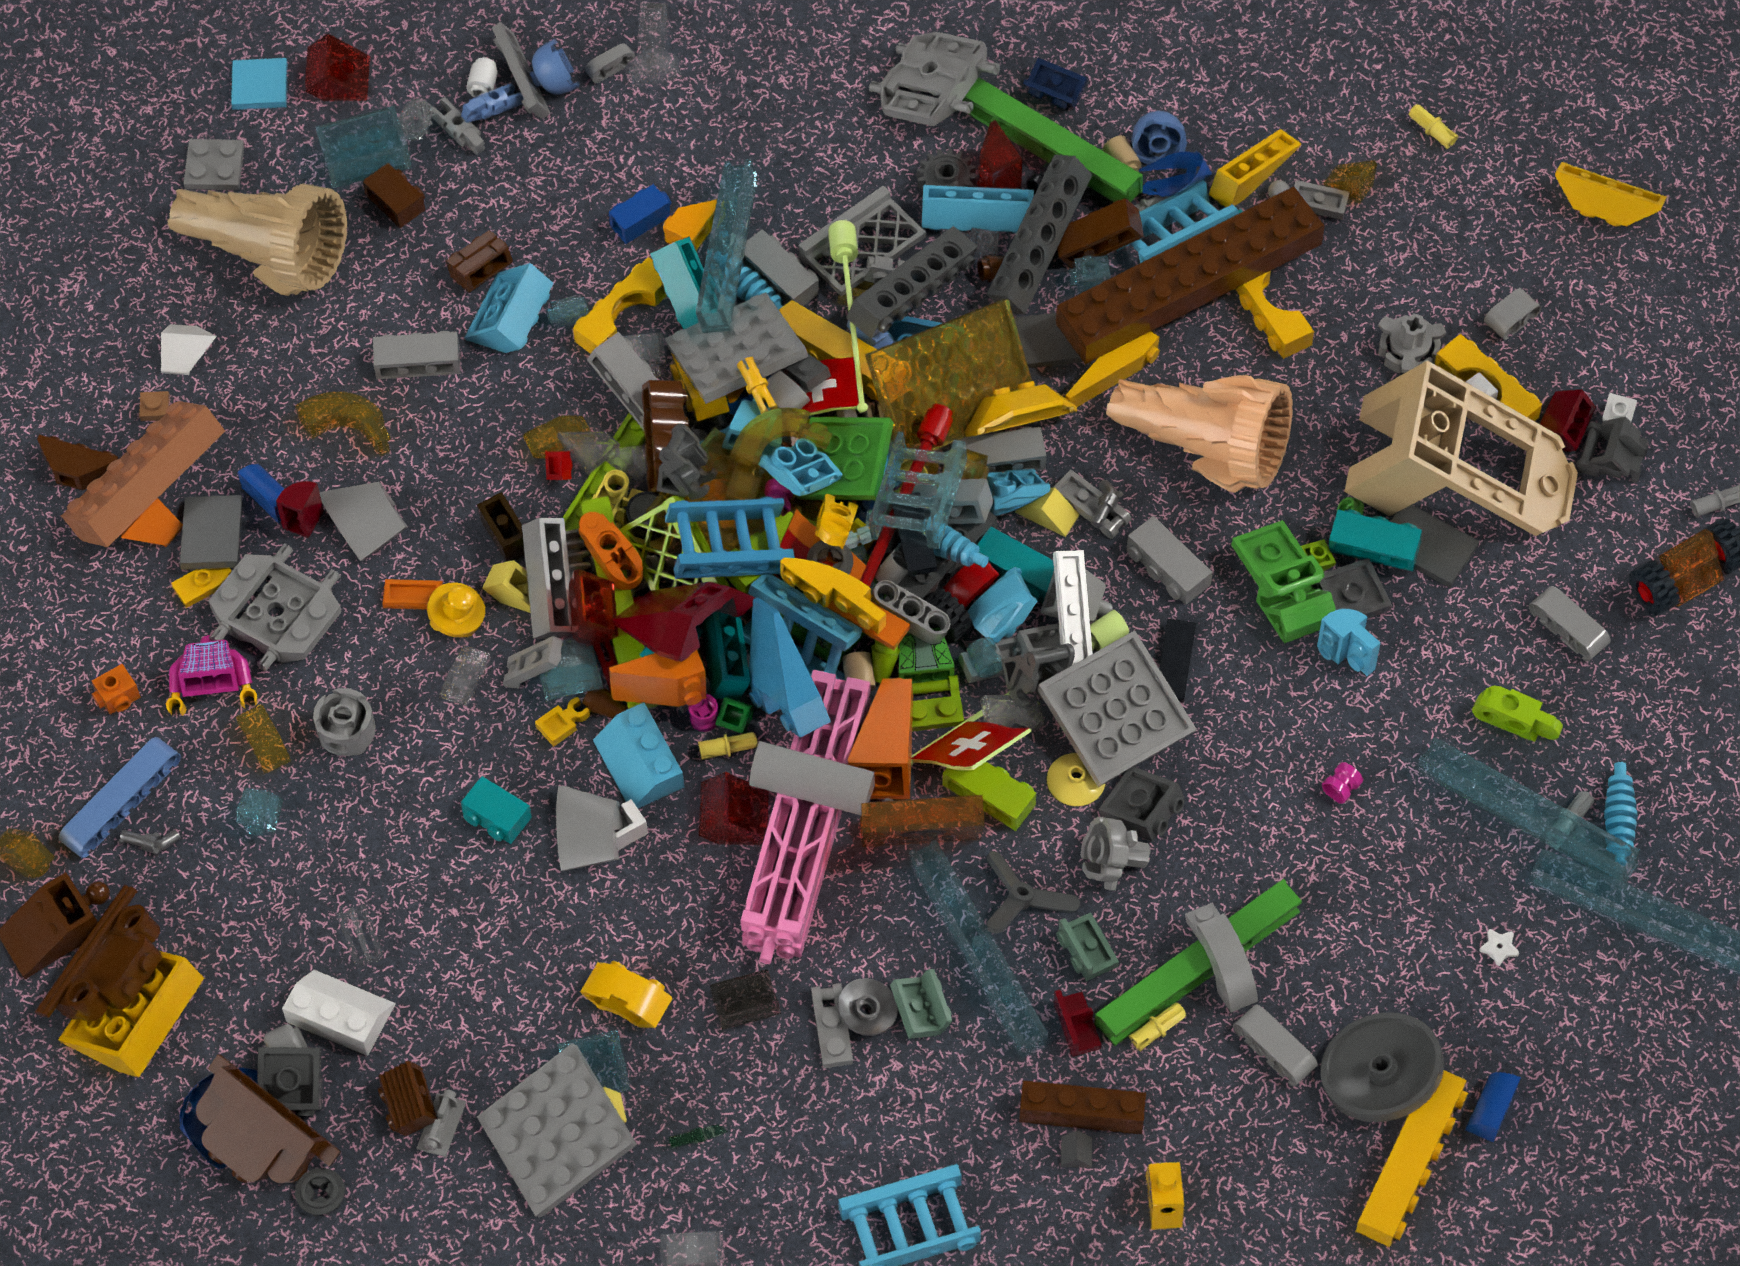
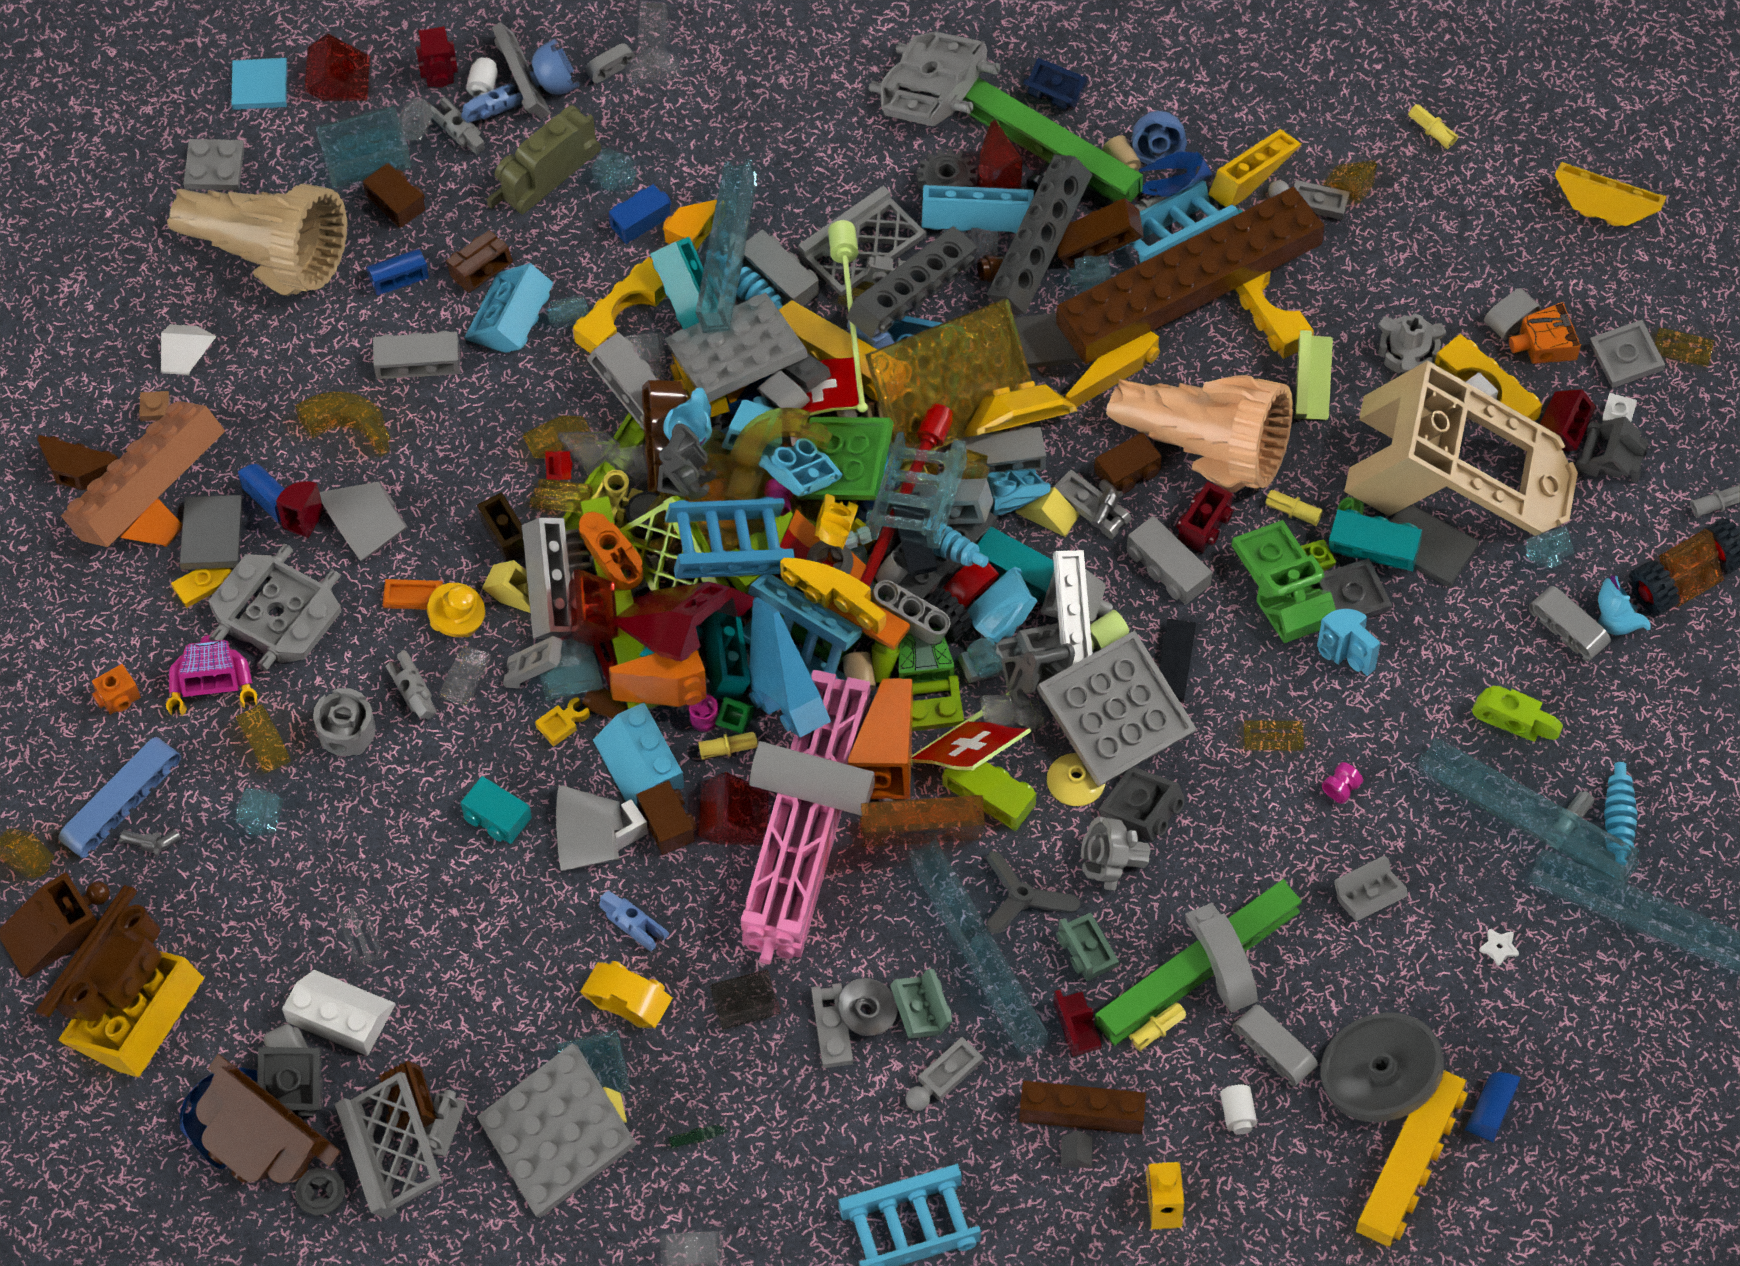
(369, 1160): none -> light grey fence
(397, 272): none -> blue brick
(412, 686): none -> light grey hinge
(436, 57): none -> dark red brick
(545, 160): none -> olive brick
(563, 492): none -> clear yellow tile
(613, 170): none -> clear light blue brick
(632, 920): none -> medium blue hinge
(666, 817): none -> reddish brown brick
(694, 414): none -> medium azure hair
(756, 385): yellow pin -> none
(944, 1074): none -> light grey plate
(1129, 463): none -> reddish brown brick
(1204, 518): none -> dark red brick
(1238, 1108): none -> white brick
(1273, 745): none -> clear yellow tile
(1294, 507): none -> light yellow axle
(1313, 376): none -> yellowish green panel
(1369, 889): none -> light grey bracket
(1547, 336): none -> orange torso
(1549, 547): none -> clear light blue brick
(1617, 612): none -> medium azure hair
(1627, 354): none -> light grey plate
(1682, 350): none -> clear yellow tile

